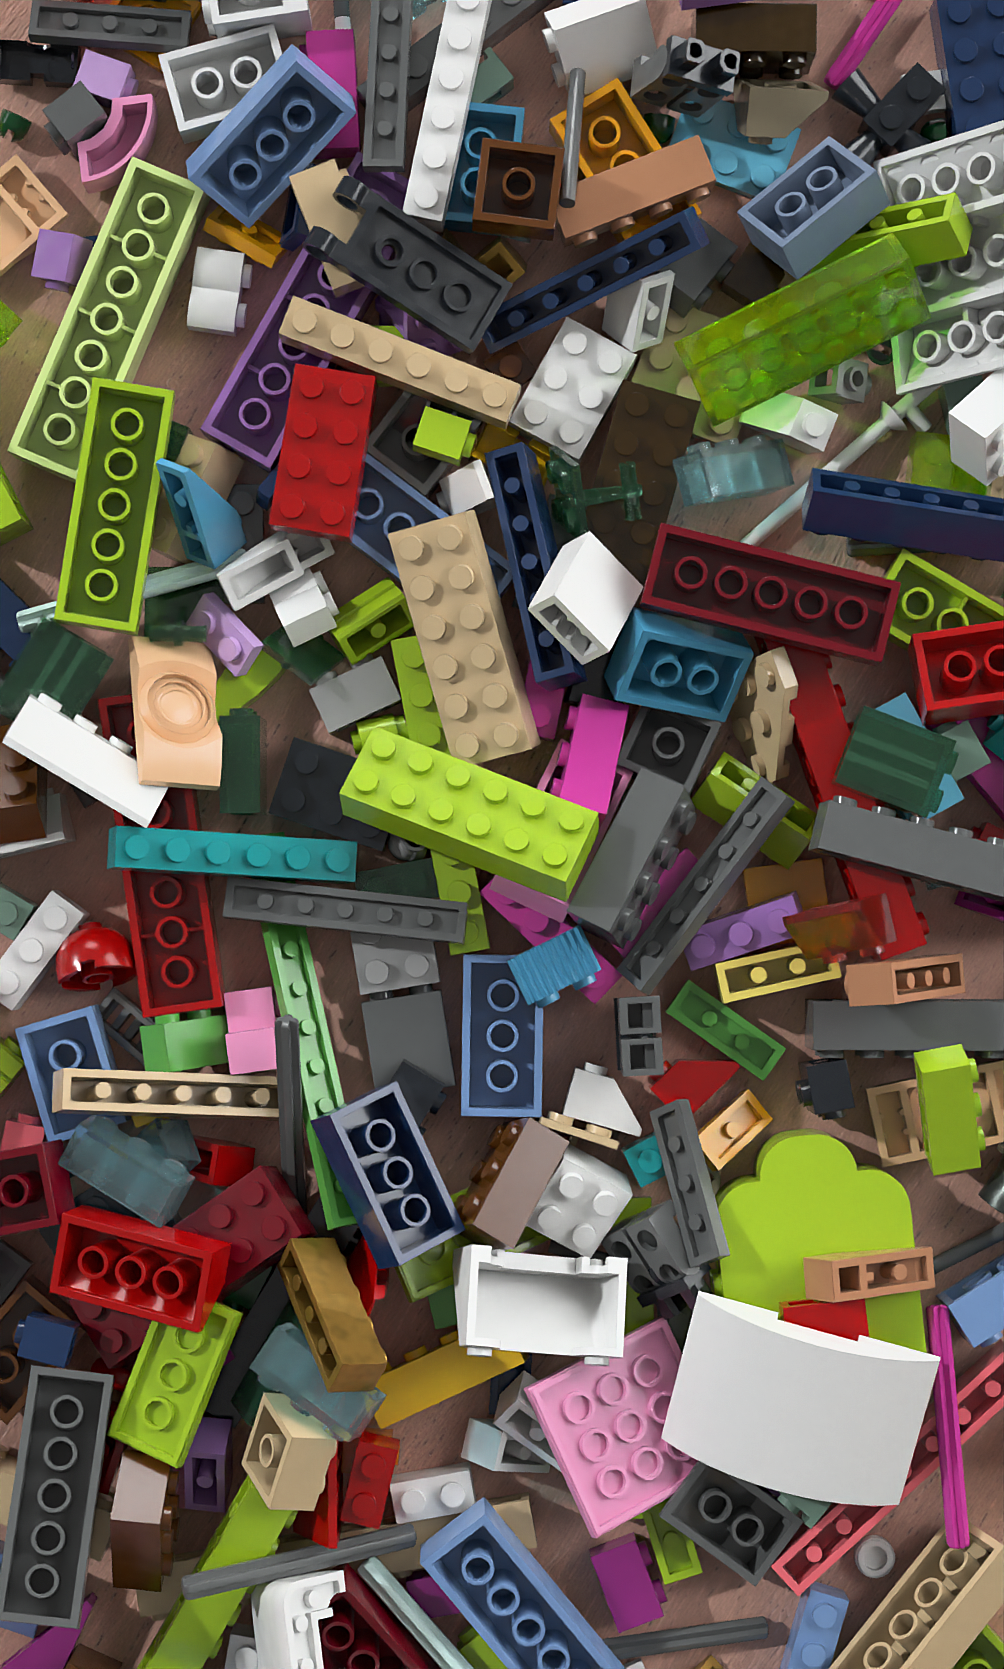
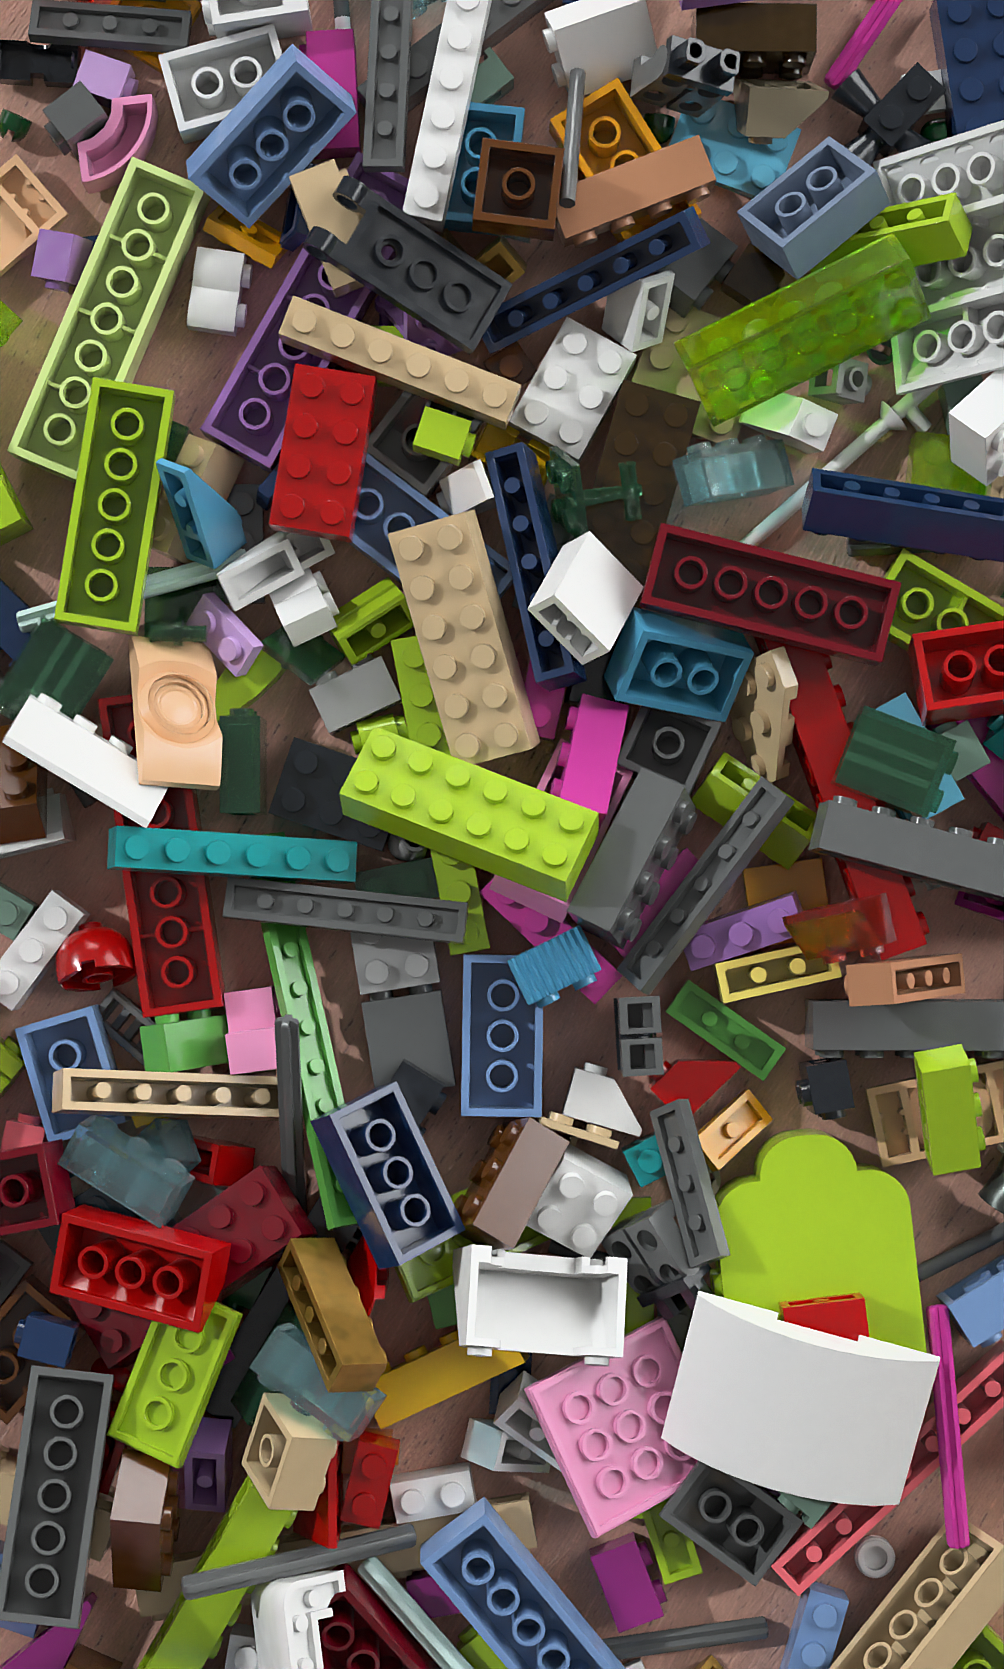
(868, 1273): nougat slope -> none

